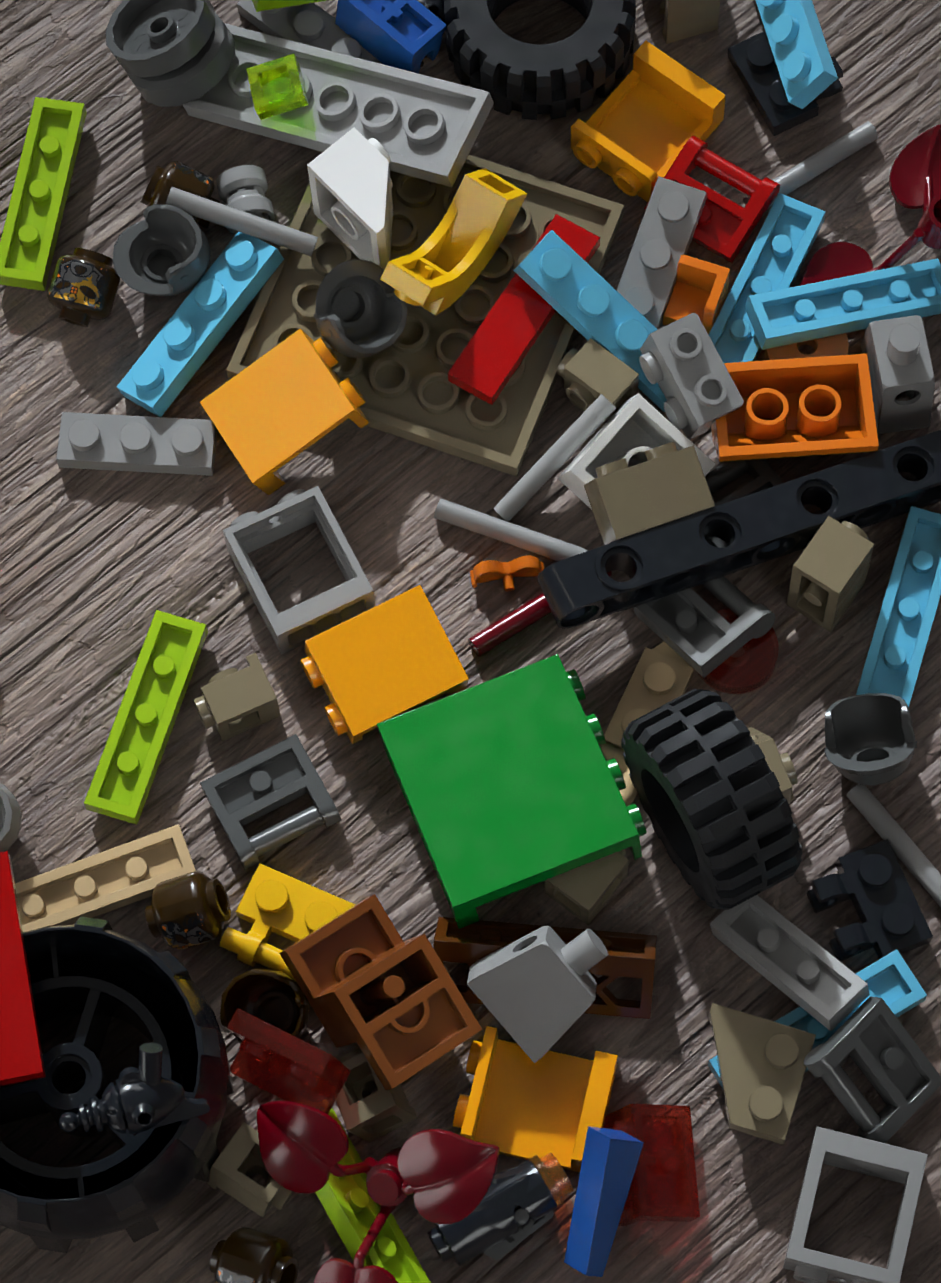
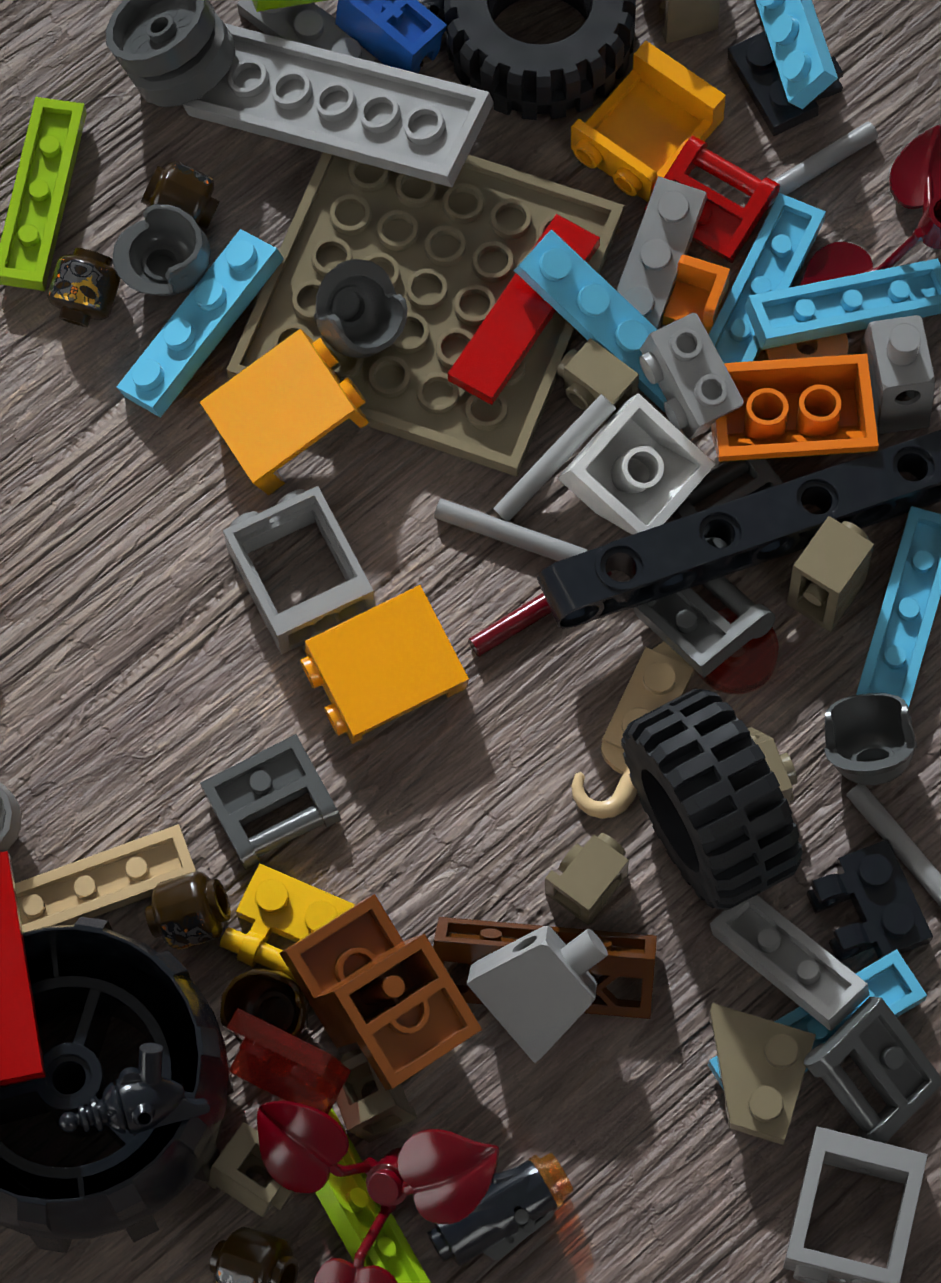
(137, 443): light grey plate -> none
(146, 717): lime plate -> none
(237, 700): dark tan brick -> none
(242, 221): light grey bar -> none
(245, 190): light grey wheel -> none
(277, 86): clear neon green plate -> none
(355, 195): white slope -> none
(460, 244): yellow arch -> none
(493, 570): orange piece -> none
(510, 785): green panel -> none
(534, 1105): light orange panel -> none
(600, 1197): blue piece -> none
(648, 493): dark tan brick -> none
(666, 1170): clear red bracket -> none

